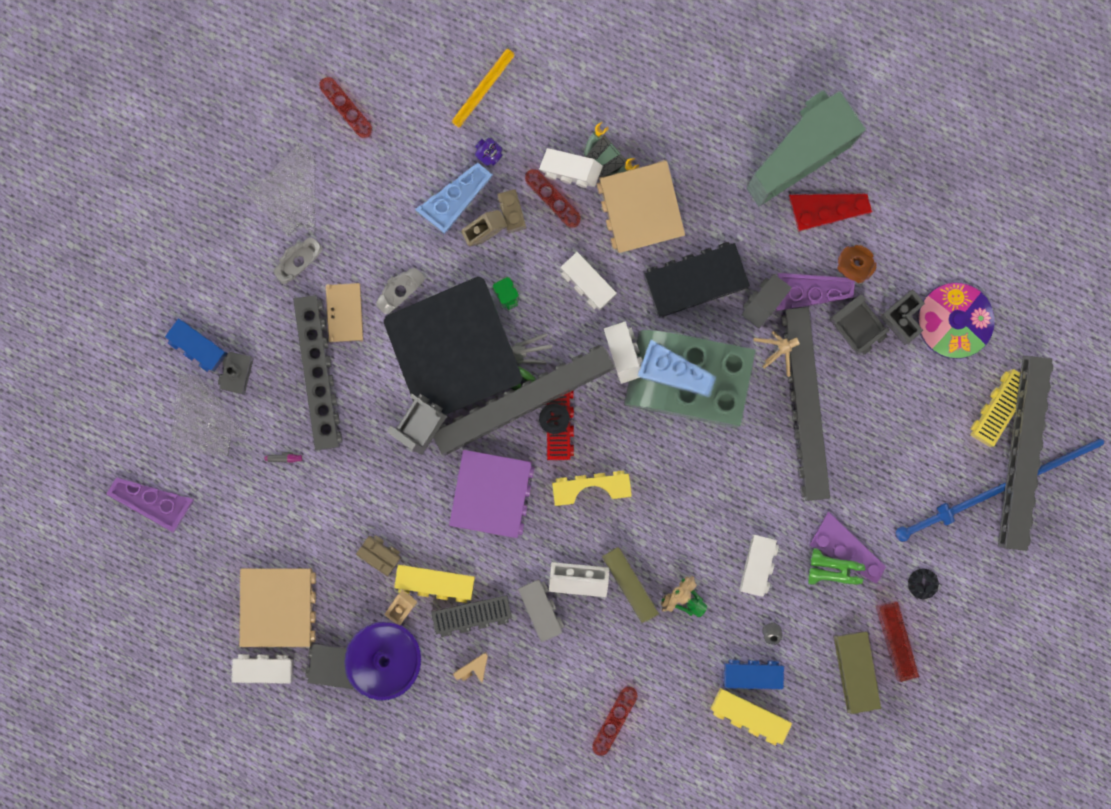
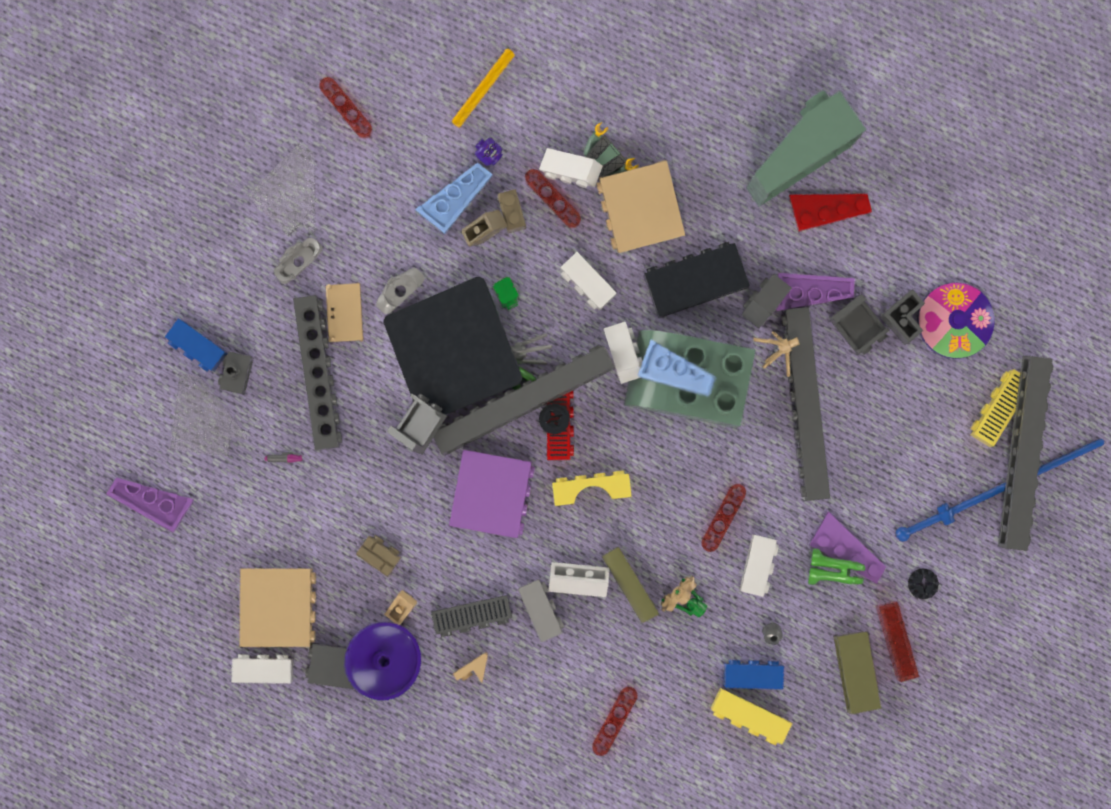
(434, 582): light yellow brick -> none
(721, 516): none -> clear red beam
(850, 269): dark orange plate -> none

